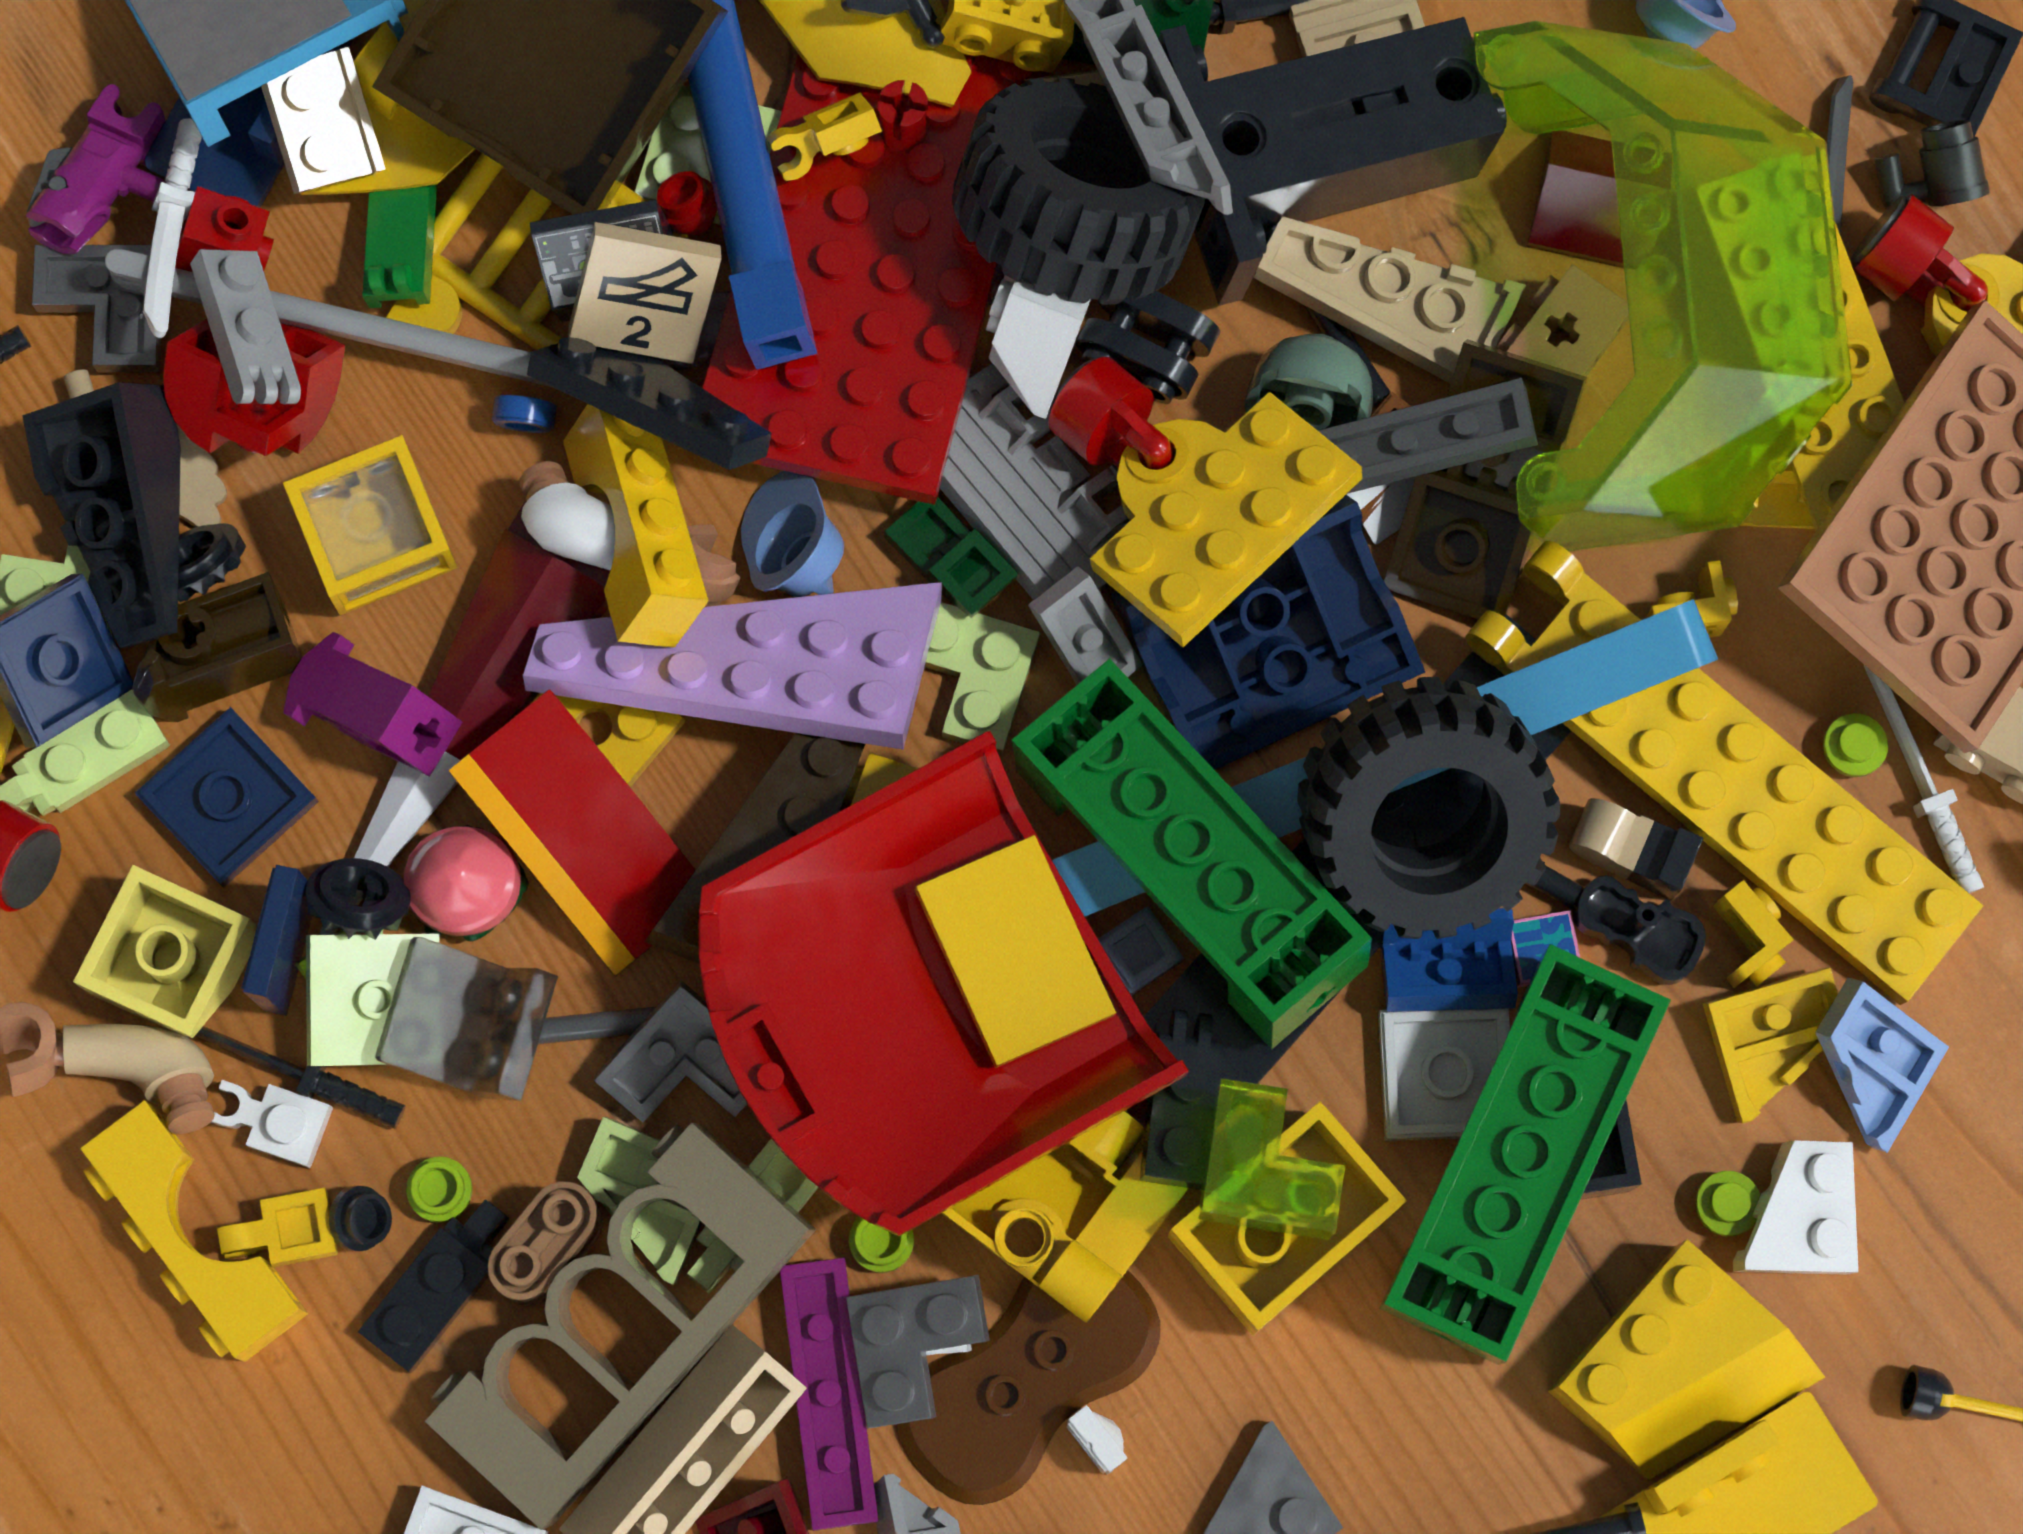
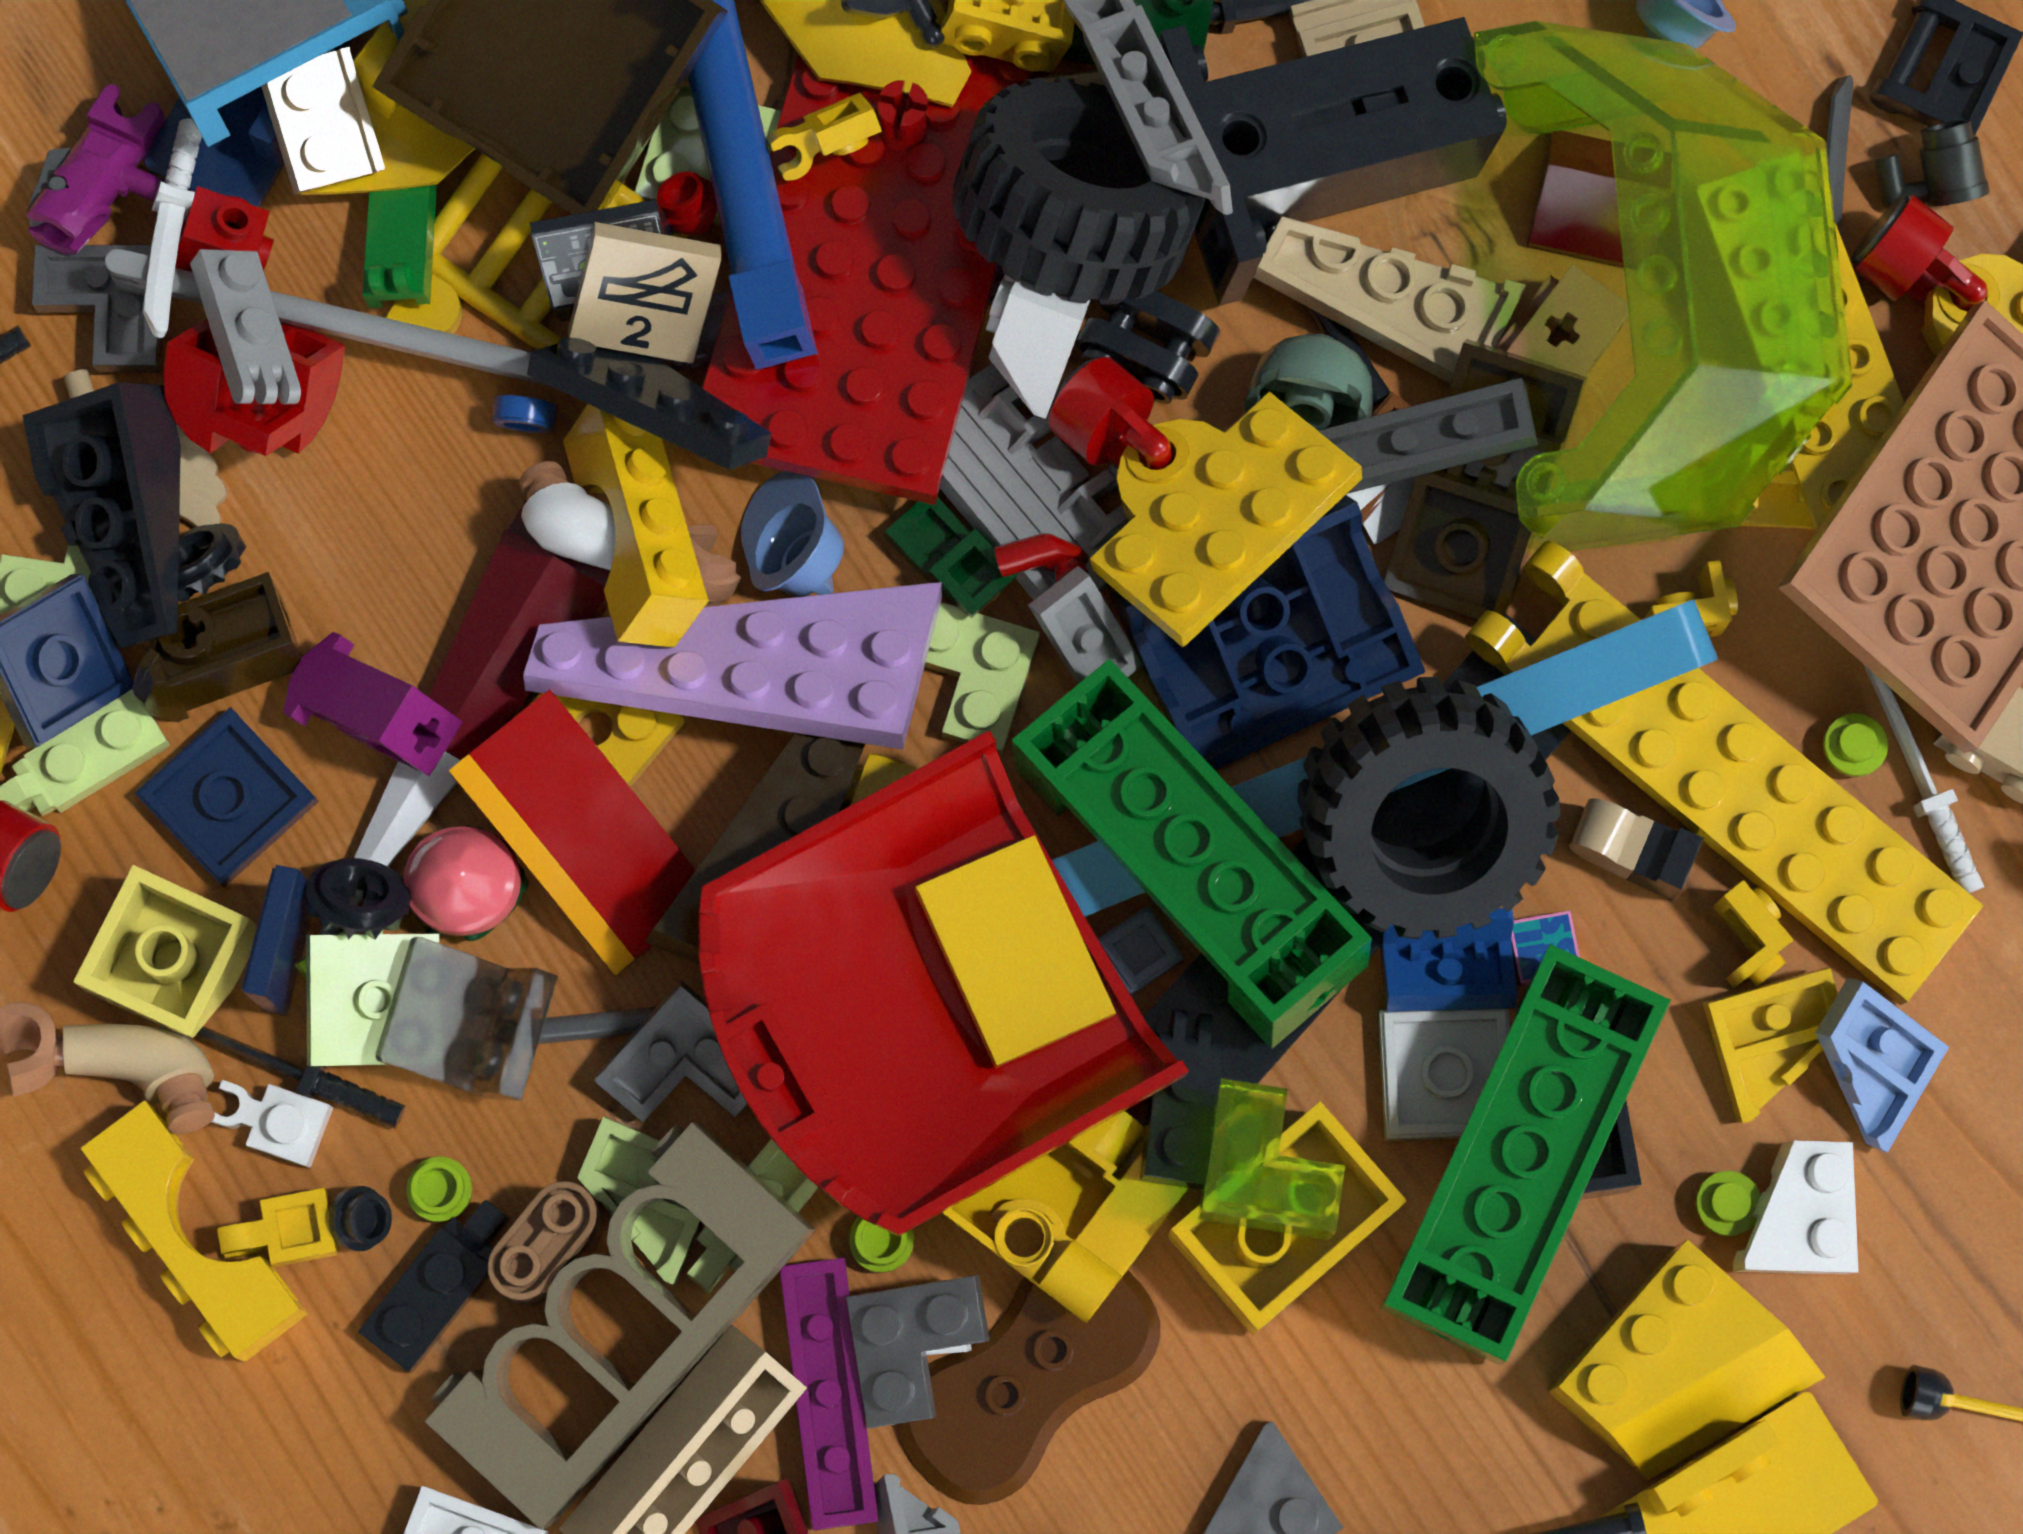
(370, 525): piece -> none
(1040, 551): none -> red arm
(1098, 1438): white tile -> none
(1657, 938): black piece -> none

